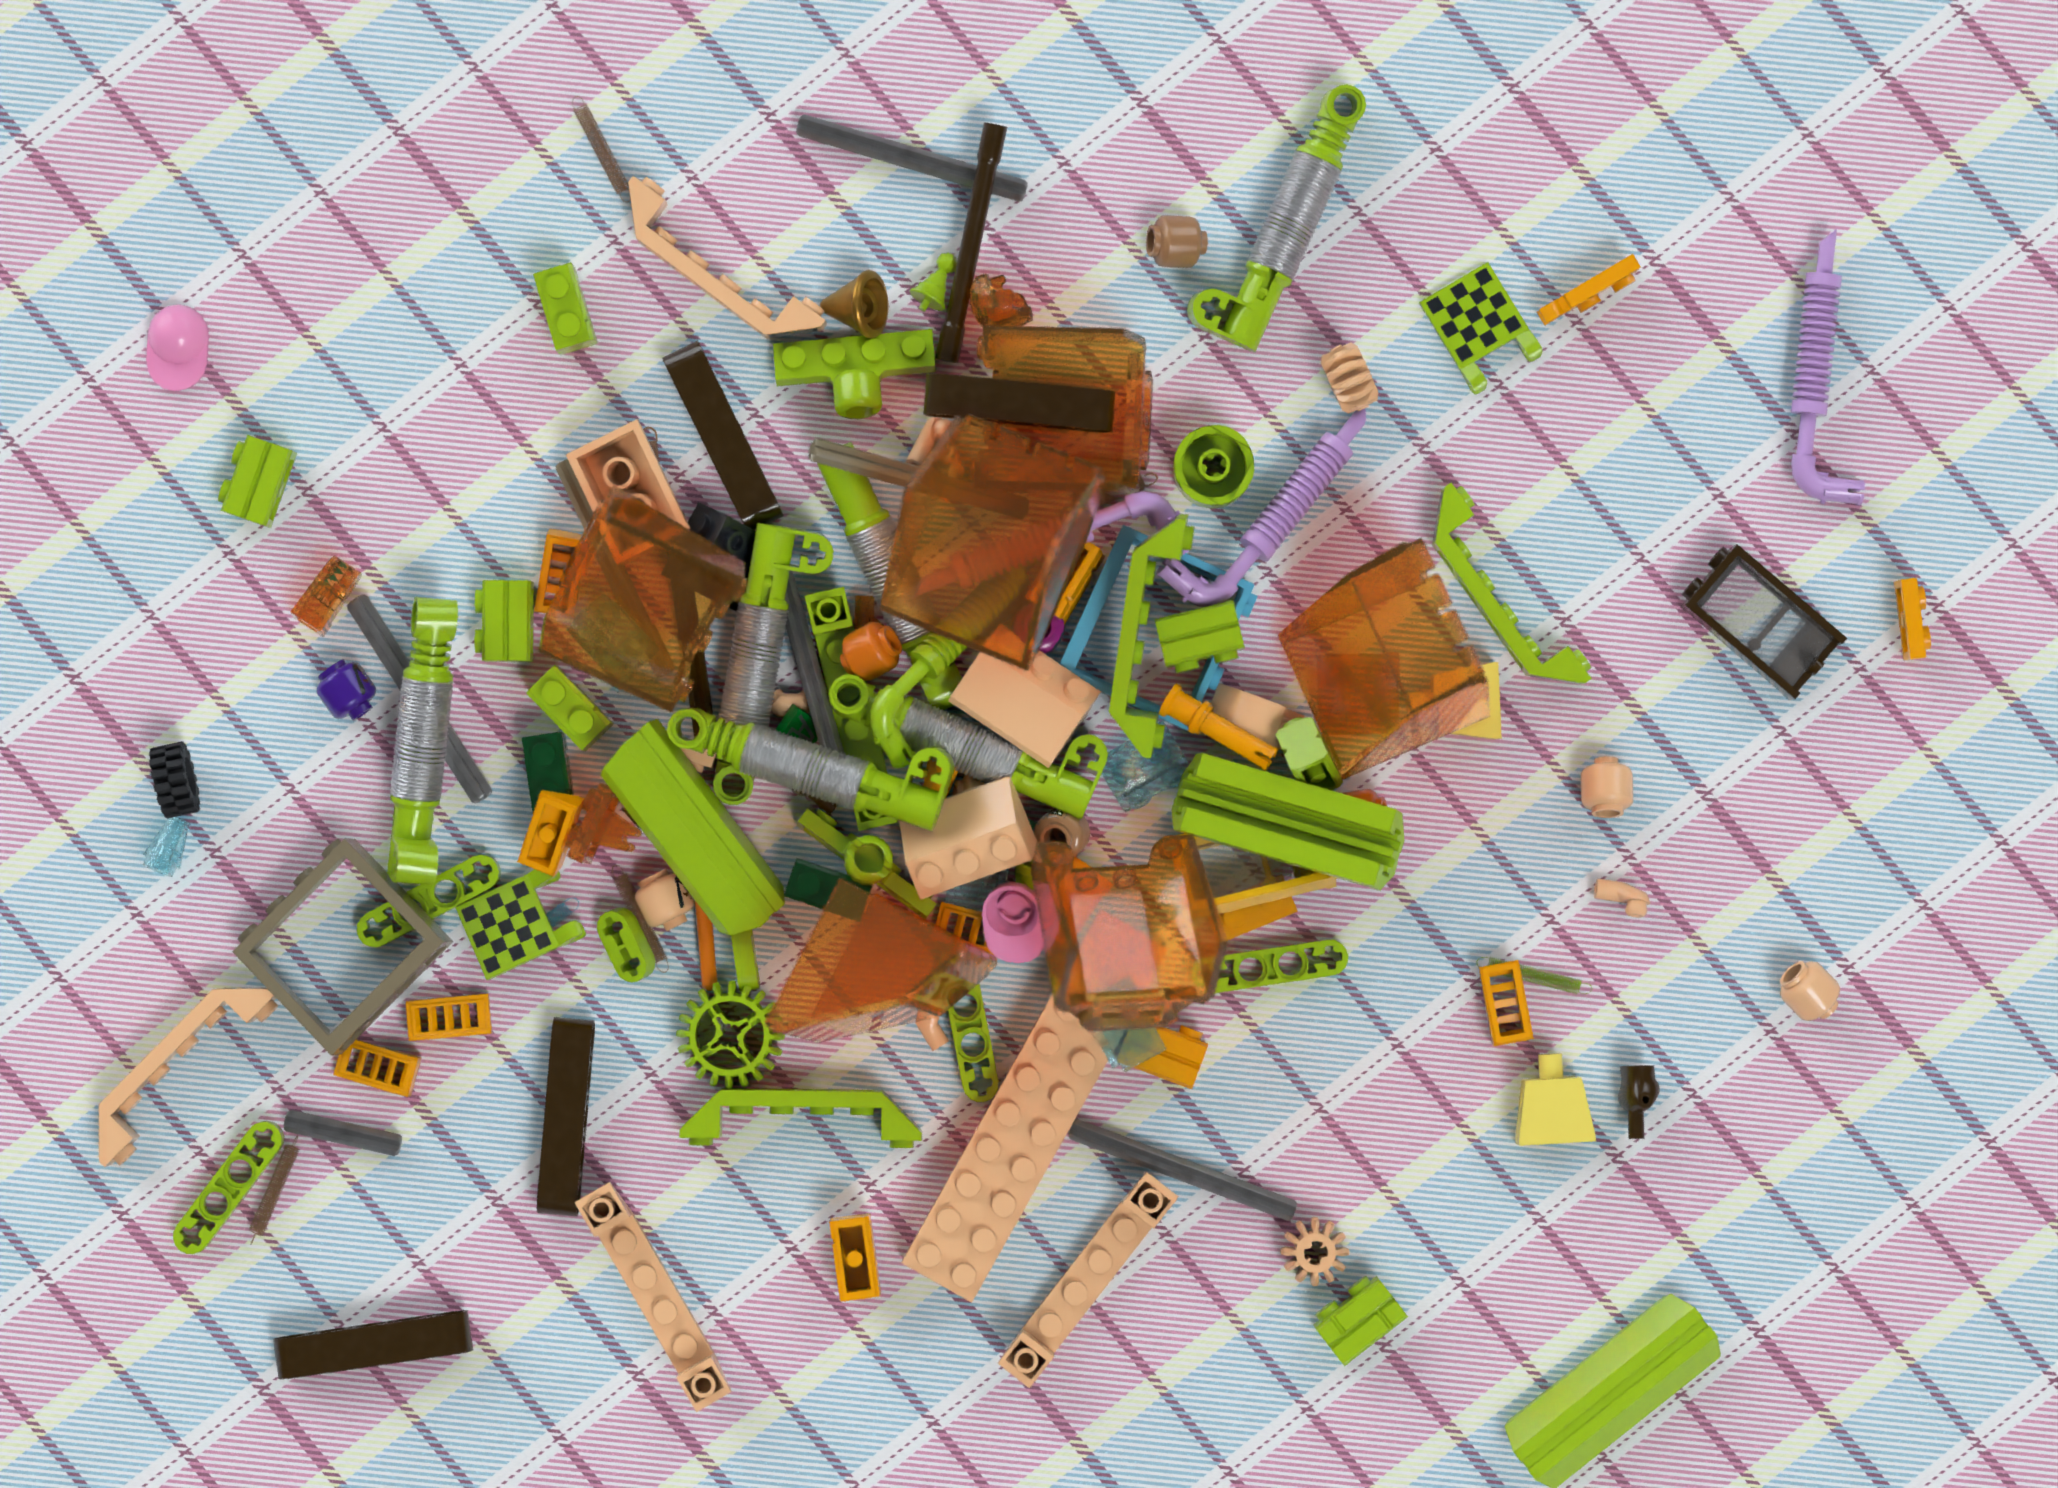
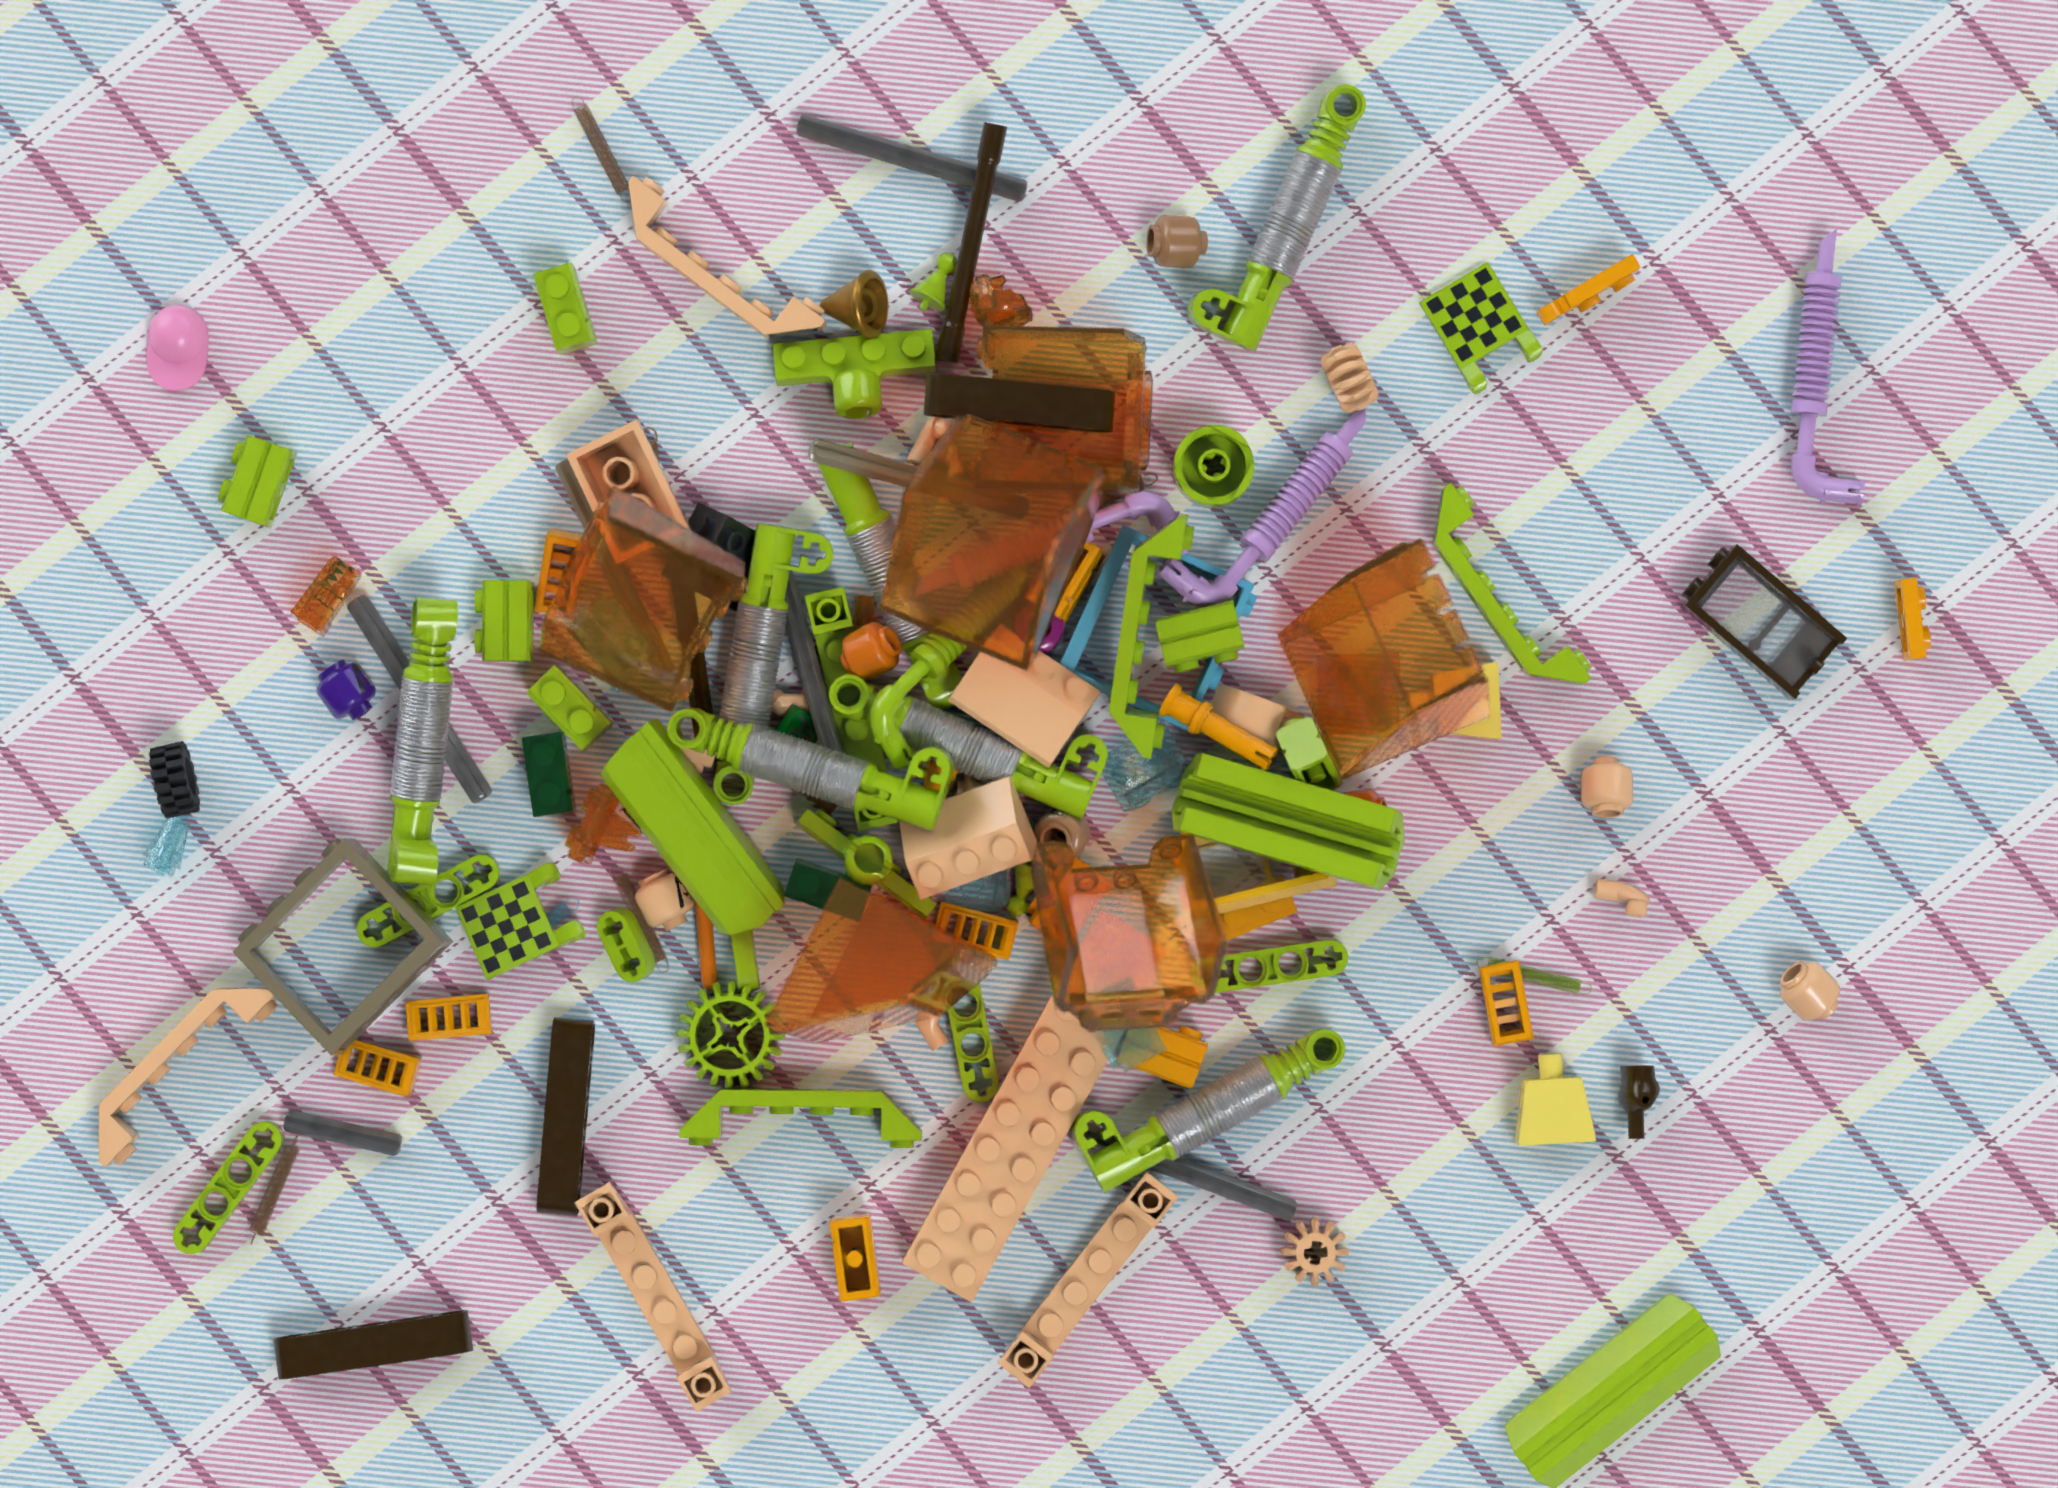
(548, 831): light orange slope -> none
(722, 436): dark brown beam -> none
(1012, 923): bright pink cap -> none
(1202, 1113): none -> piece
(1359, 1319): lime brick -> none

